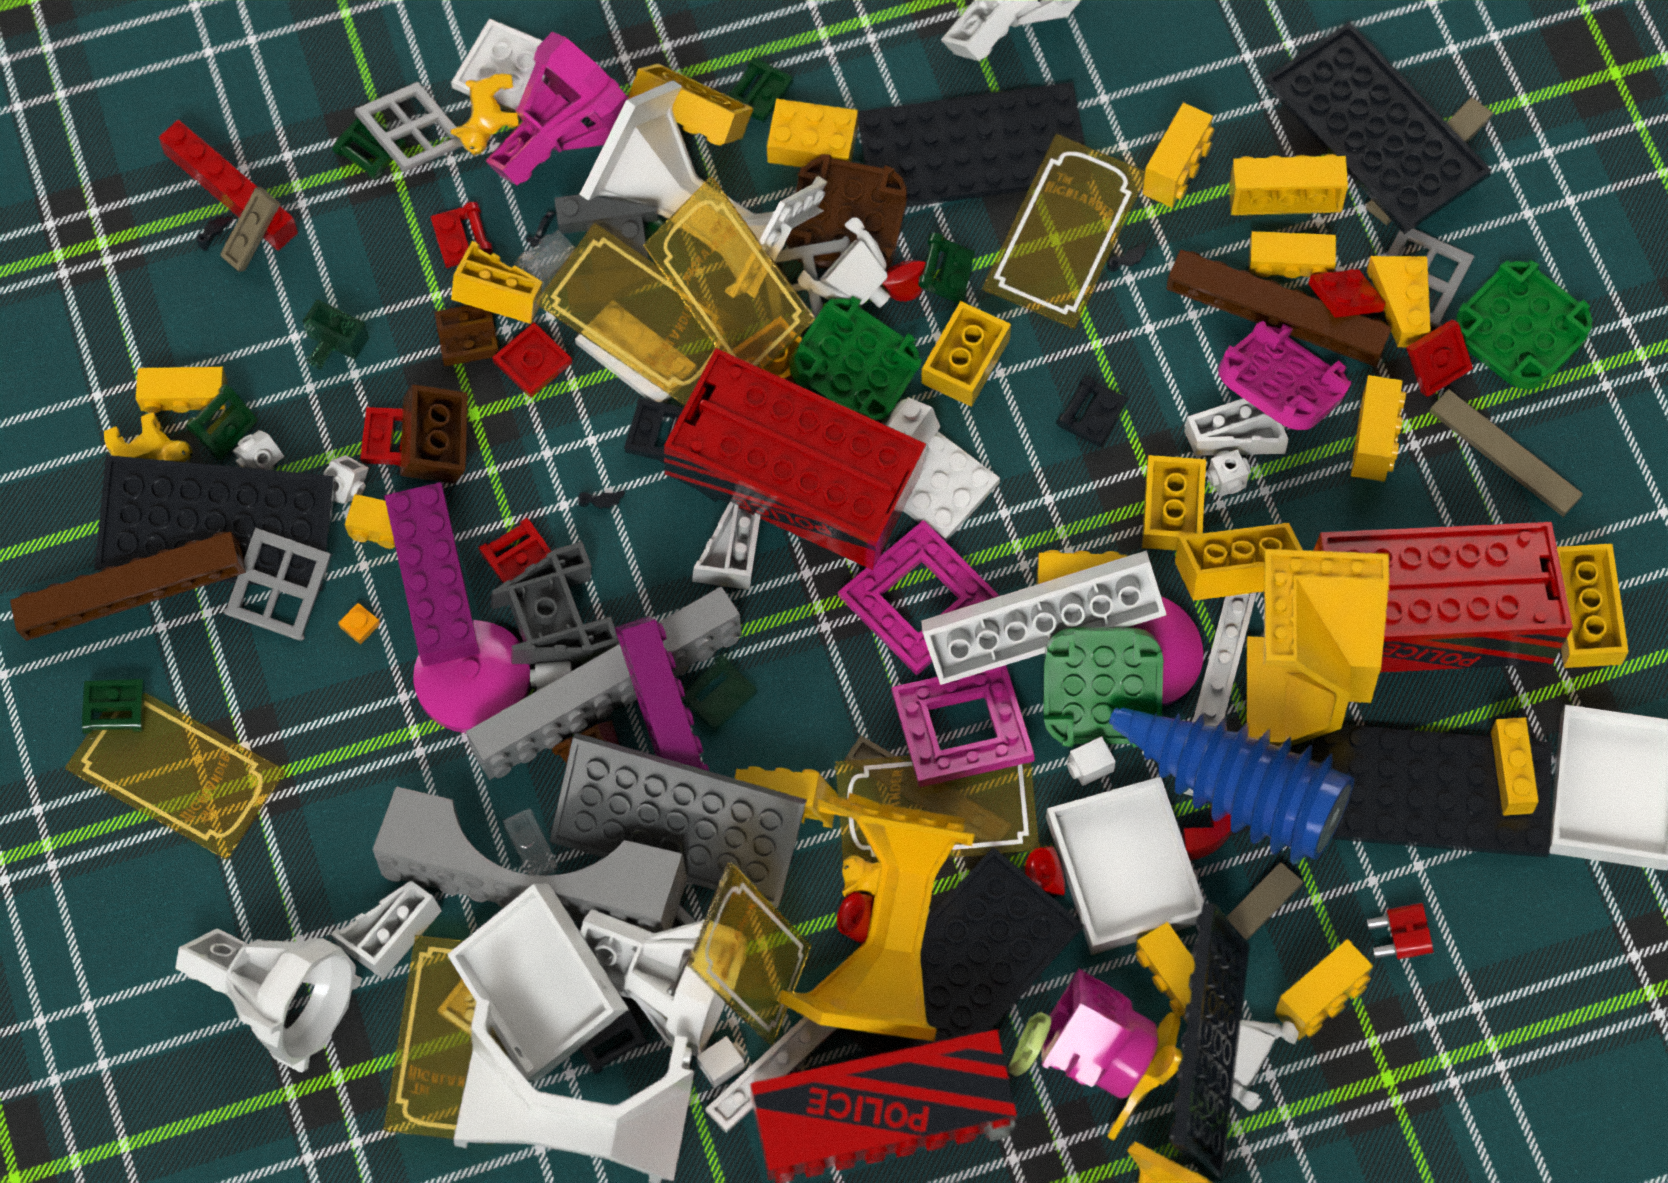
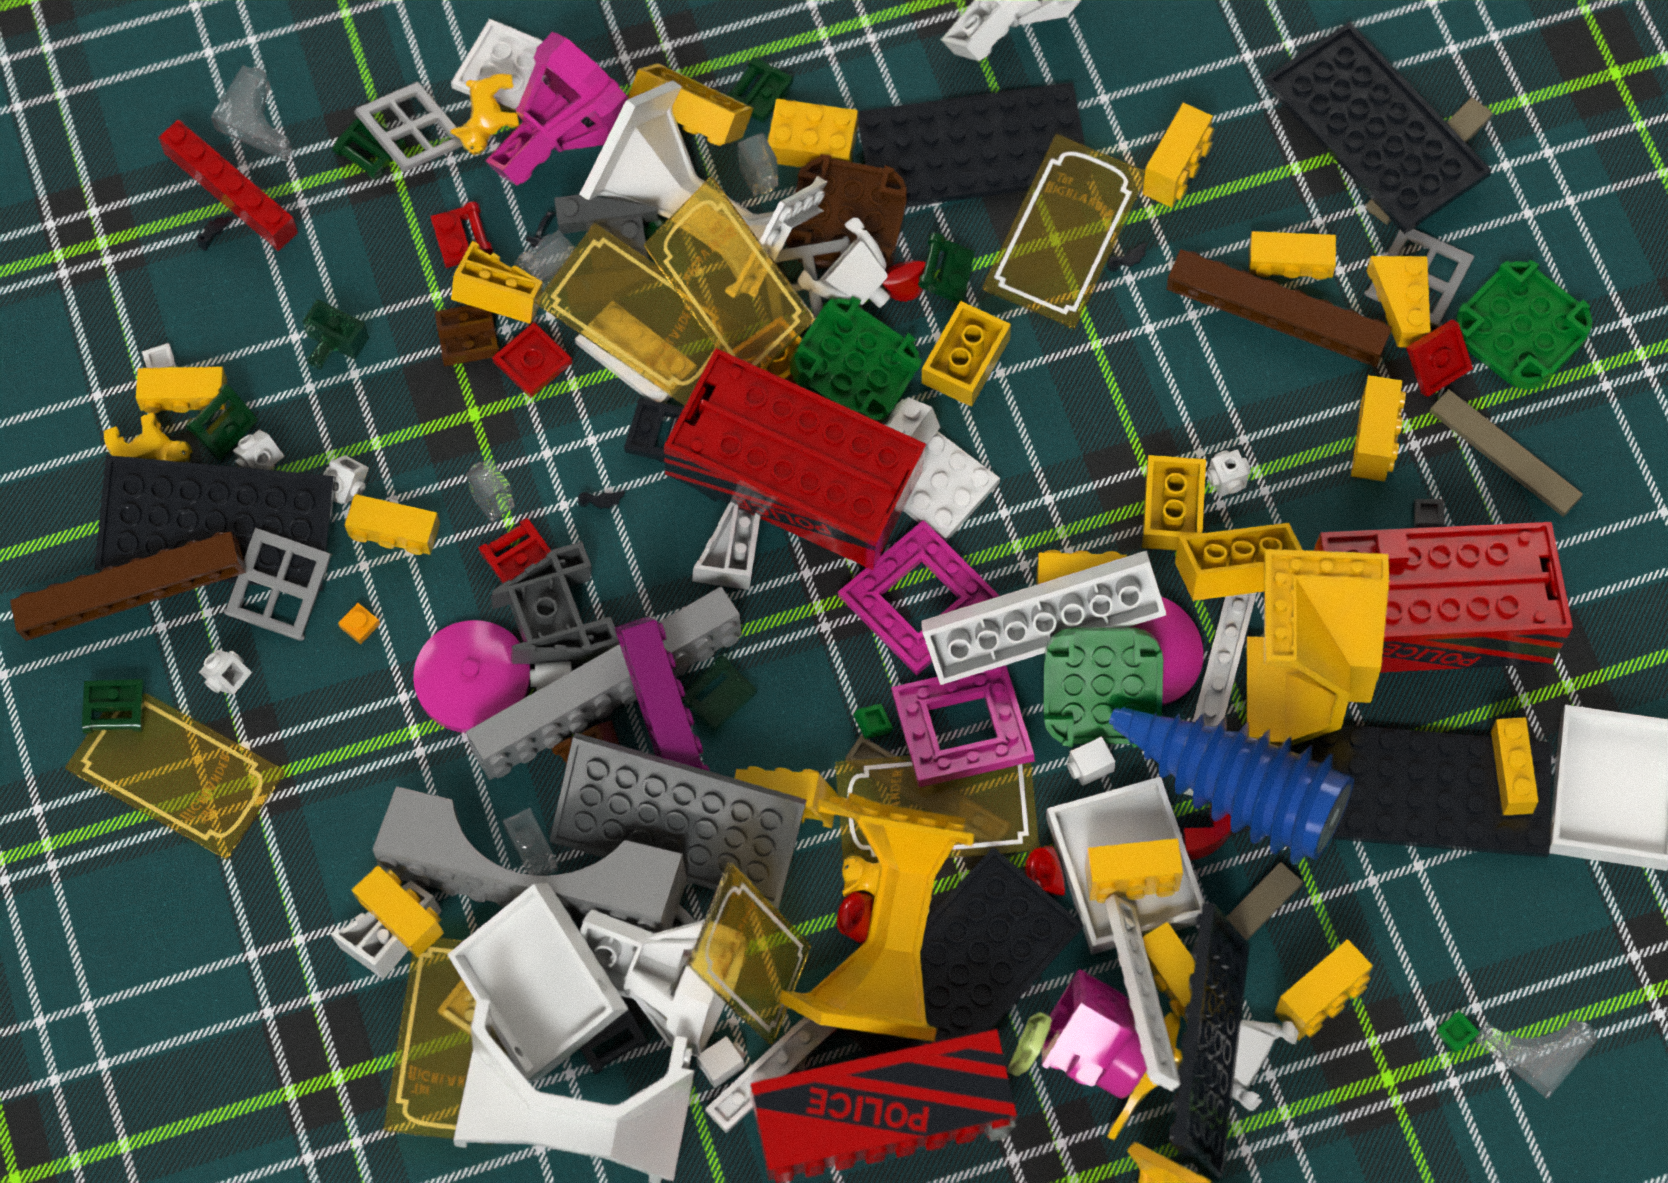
(159, 357): none -> white tile
(224, 672): none -> white brick
(243, 117): none -> clear arch
(250, 229): dark tan tile -> none
(264, 980): white plate -> none
(379, 436): red plate -> none
(398, 910): none -> yellow brick
(432, 574): magenta brick -> none
(434, 434): reddish brown brick -> none
(490, 489): none -> clear brick
(758, 164): none -> clear brick
(873, 721): none -> green tile
(1100, 416): black plate -> none
(1134, 870): none -> yellow brick
(1142, 993): none -> white plate
(1235, 427): white wedge -> none
(1283, 377): dark pink tile -> none
(1288, 185): yellow brick -> none
(1346, 293): red plate -> none
(1393, 544): none -> tile
(1408, 932): red piece -> none
(1428, 513): none -> dark grey tile
(1457, 1032): none -> green tile
(1541, 1060): none -> clear arch
(1594, 607): yellow brick -> none

